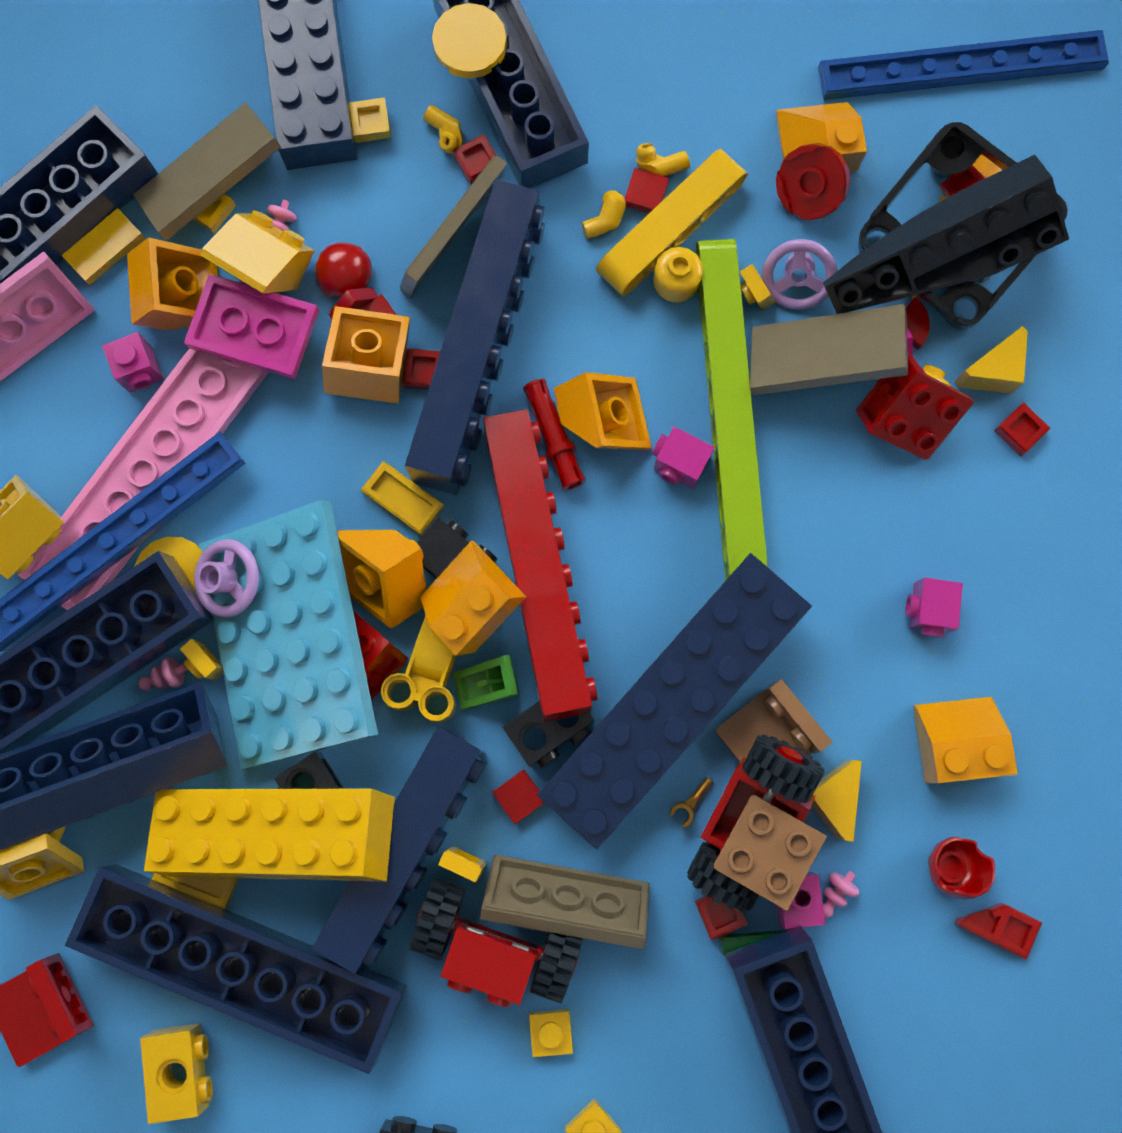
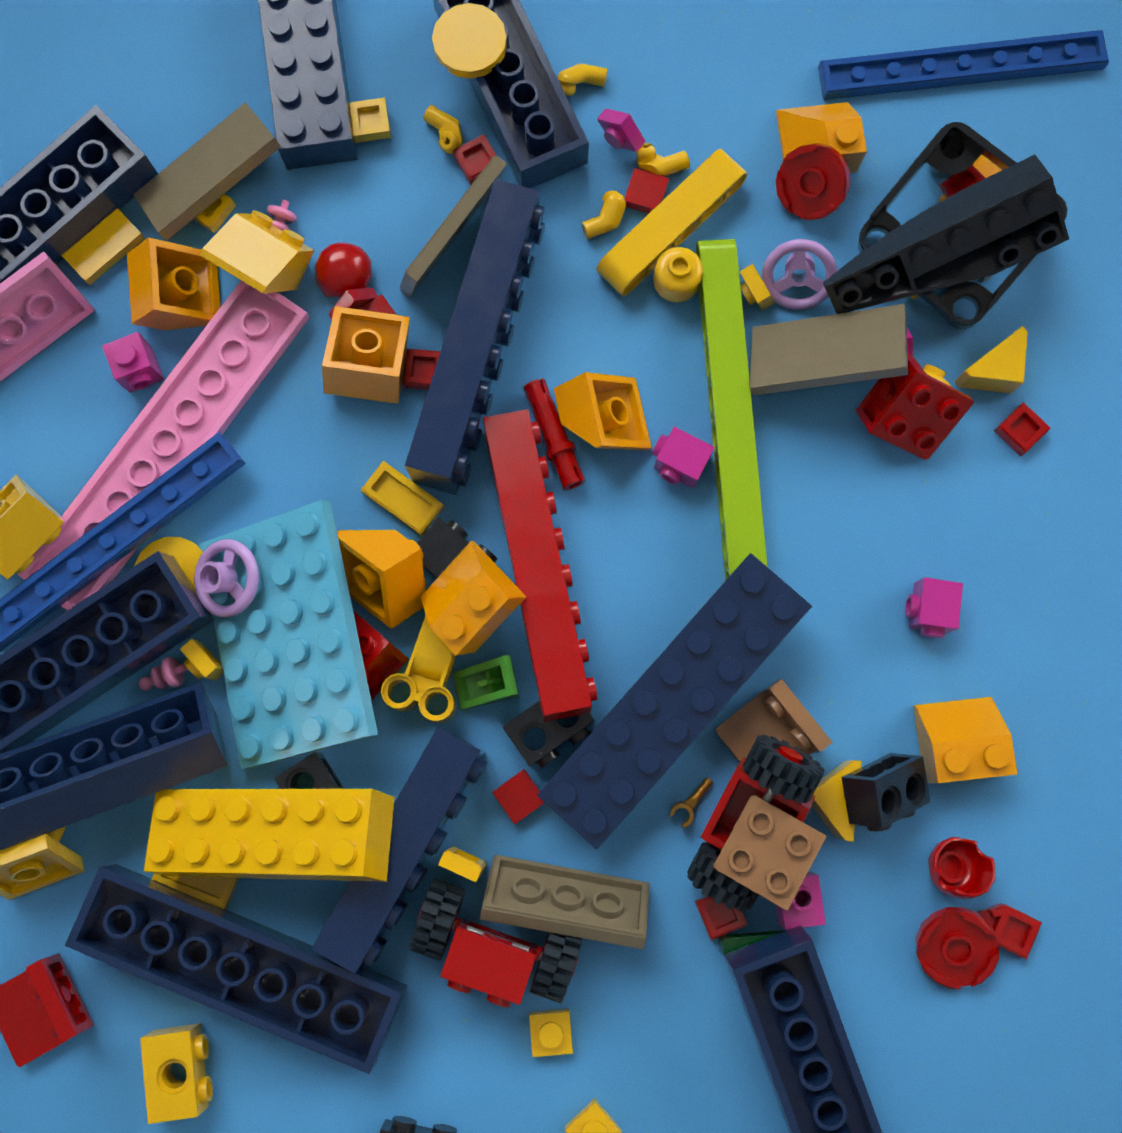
(251, 326): dark pink plate -> none
(581, 74): none -> yellow arm
(620, 130): none -> dark pink plate
(836, 895): bright pink hair -> none
(886, 791): none -> black brick
(918, 322): red tile -> none
(957, 947): none -> red tile

